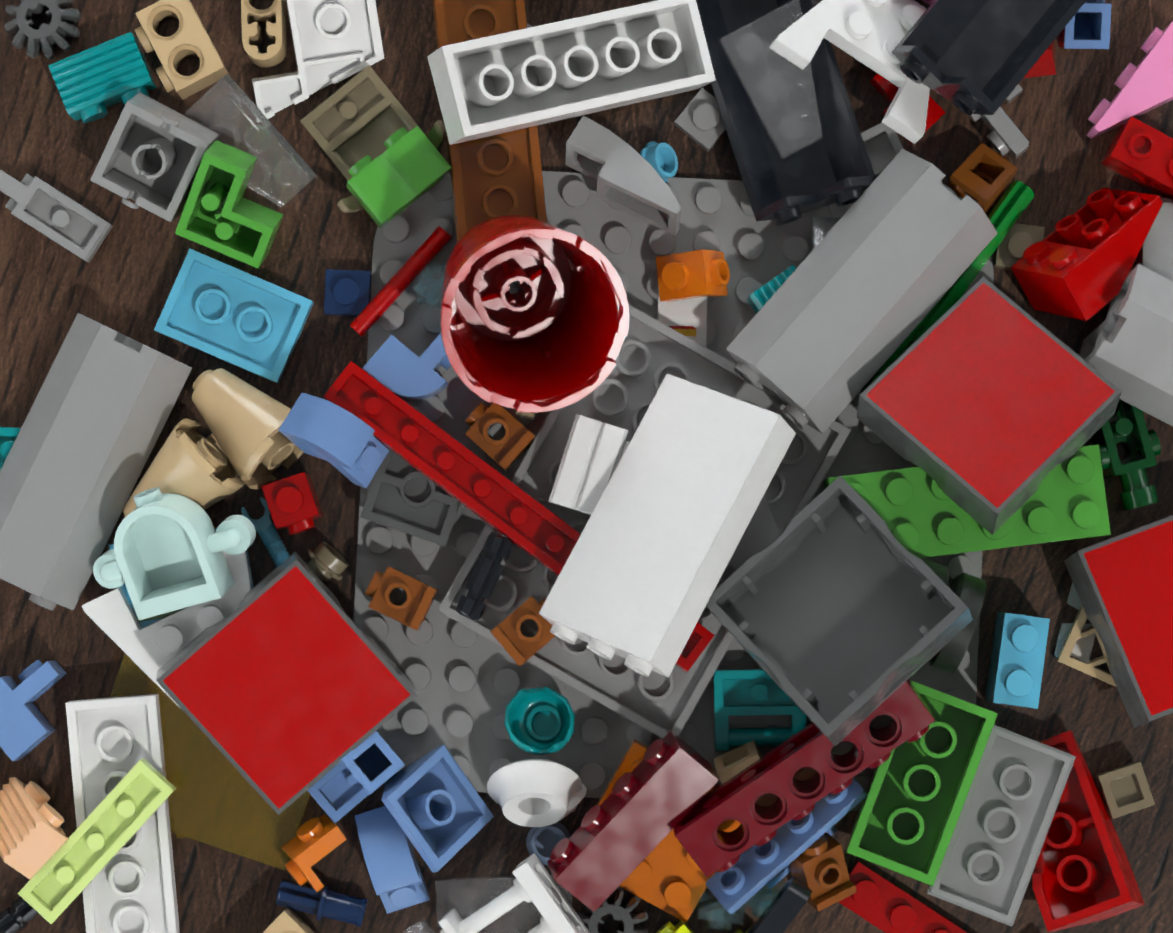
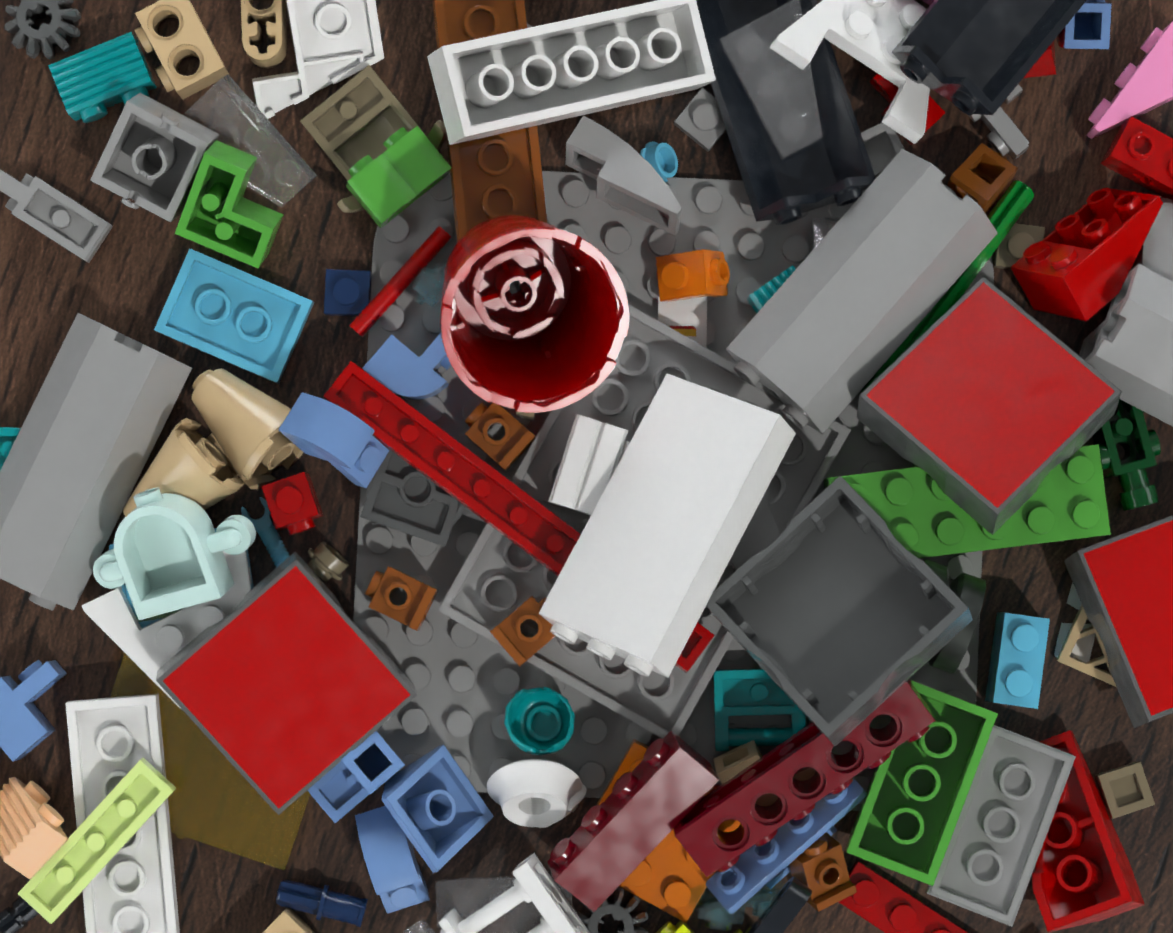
(311, 844): orange bracket -> none
(484, 576): black axle -> none
(544, 839): sand blue plate -> none

